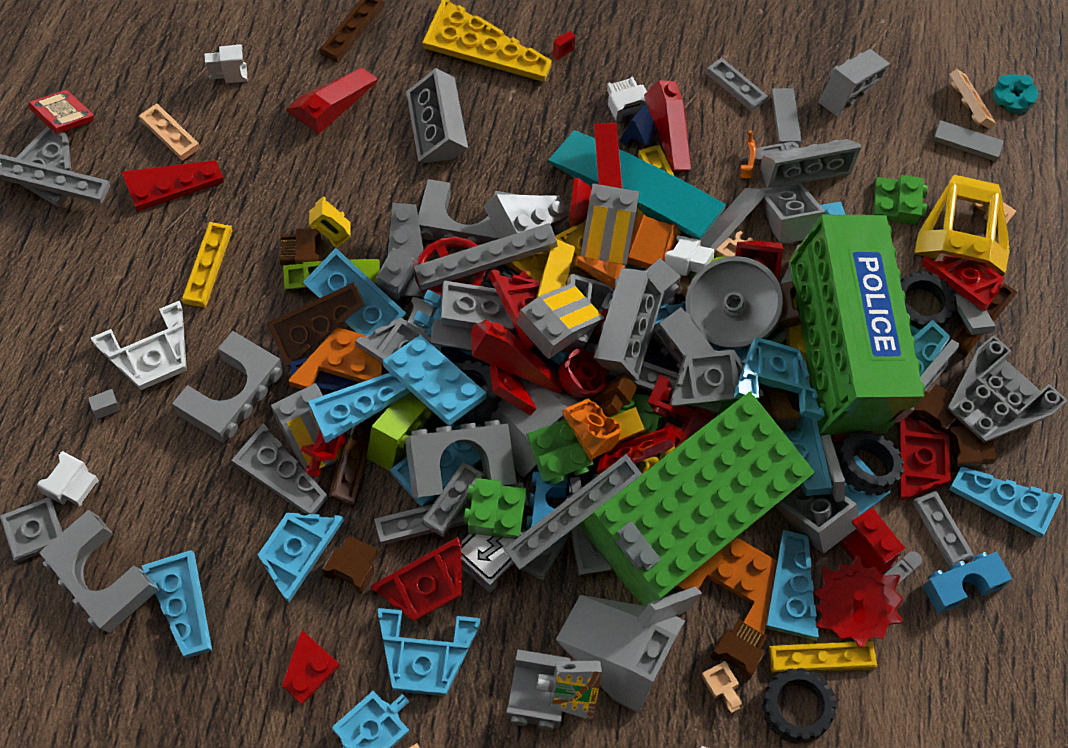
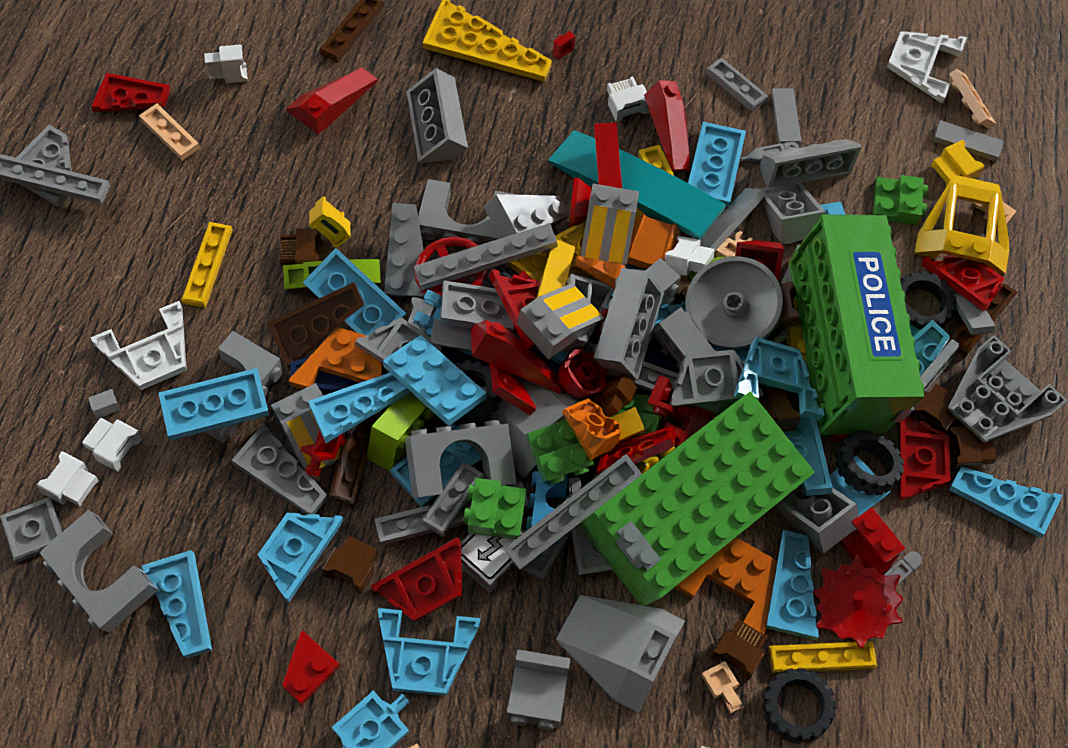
(61, 111): tile -> none
(111, 442): none -> white piece
(129, 93): none -> red wing
(165, 183): red wing -> none
(213, 404): none -> medium azure plate
(396, 272): light grey torso -> none
(573, 687): torso -> none
(640, 128): dark blue slope -> none
(668, 607): light grey tile -> none
(717, 160): none -> medium azure plate
(748, 170): orange piece -> none
(834, 469): light grey tile -> none
(852, 78): light grey wedge -> none
(915, 56): none -> white wing
(943, 529): light grey tile -> none
(957, 161): none -> yellow piece
(985, 572): dark azure arch -> none
(1015, 83): teal plate -> none

